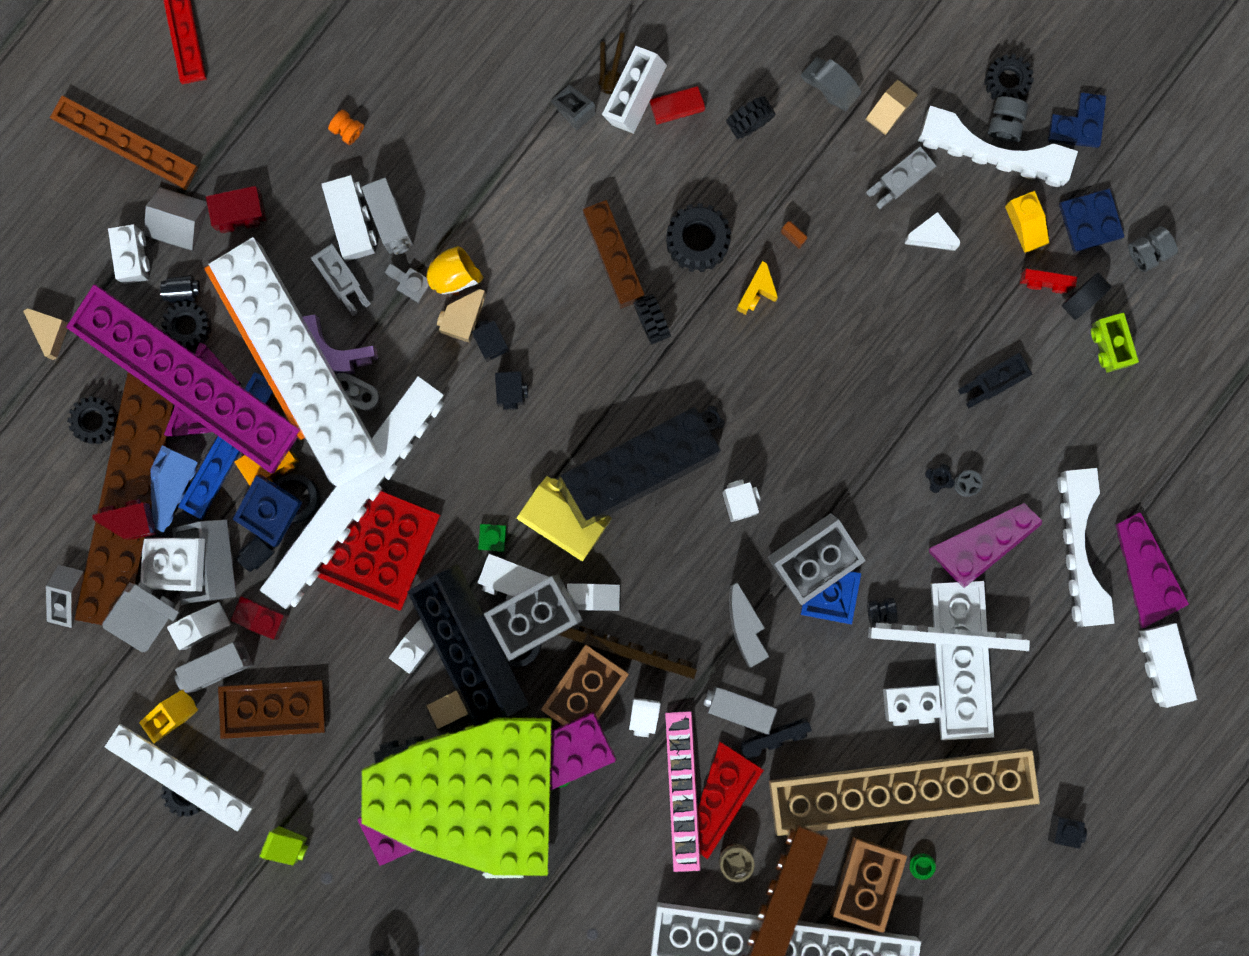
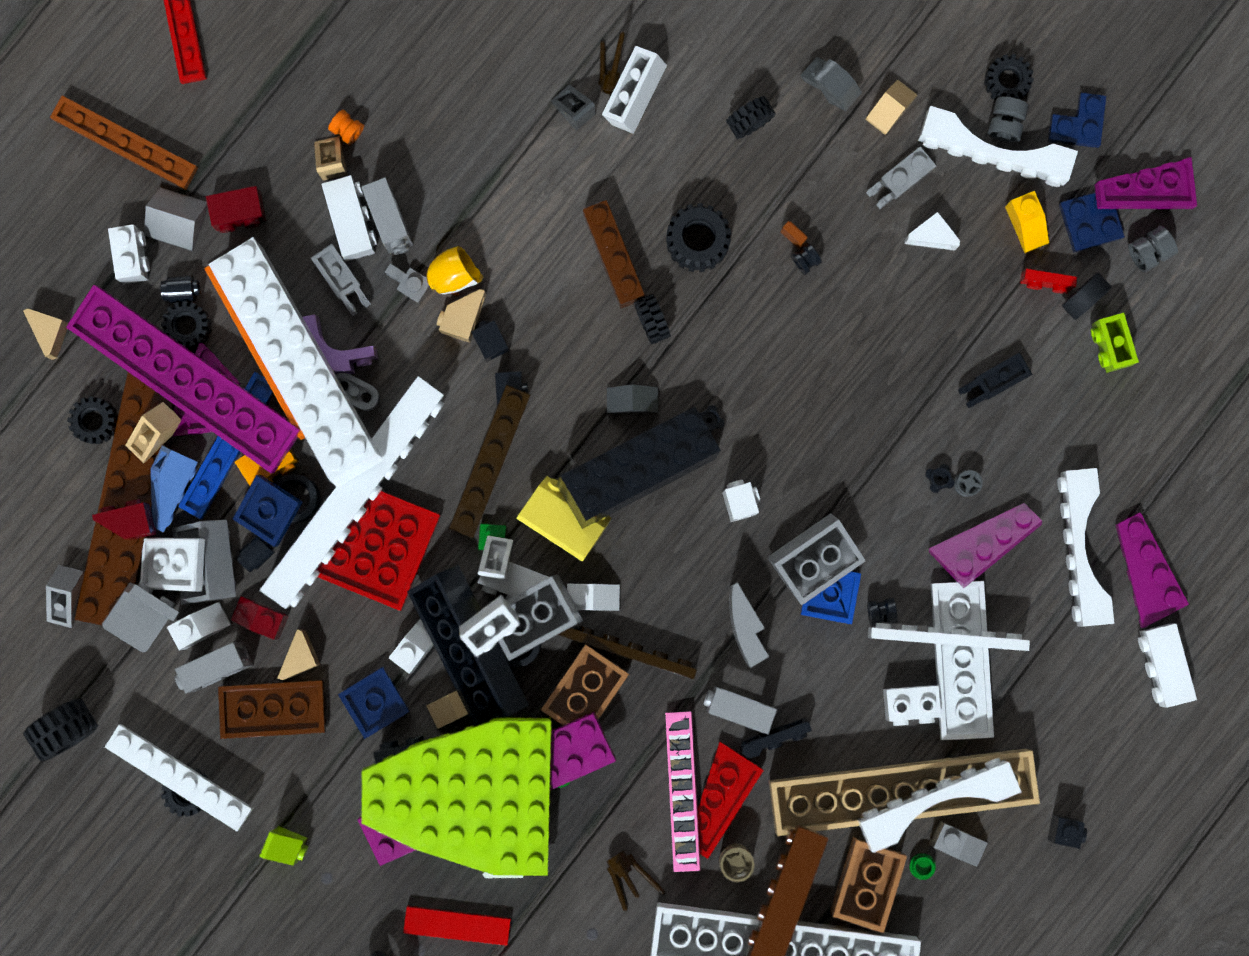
(60, 729): none -> black tyre
(153, 431): none -> tan slope
(168, 715): yellow slope -> none
(299, 657): none -> tan slope
(330, 158): none -> tan slope
(374, 702): none -> dark blue plate
(457, 925): none -> red tile
(489, 626): none -> white brick
(490, 461): none -> dark brown plate
(496, 558): none -> white slope
(620, 866): none -> dark brown plant
(632, 399): none -> dark grey slope
(644, 716): white slope -> none
(677, 105): red slope -> none
(761, 284): yellow slope -> none
(806, 258): none -> black wheel
(887, 825): none -> white arch
(958, 843): none -> light grey slope
(1154, 188): none -> magenta wing

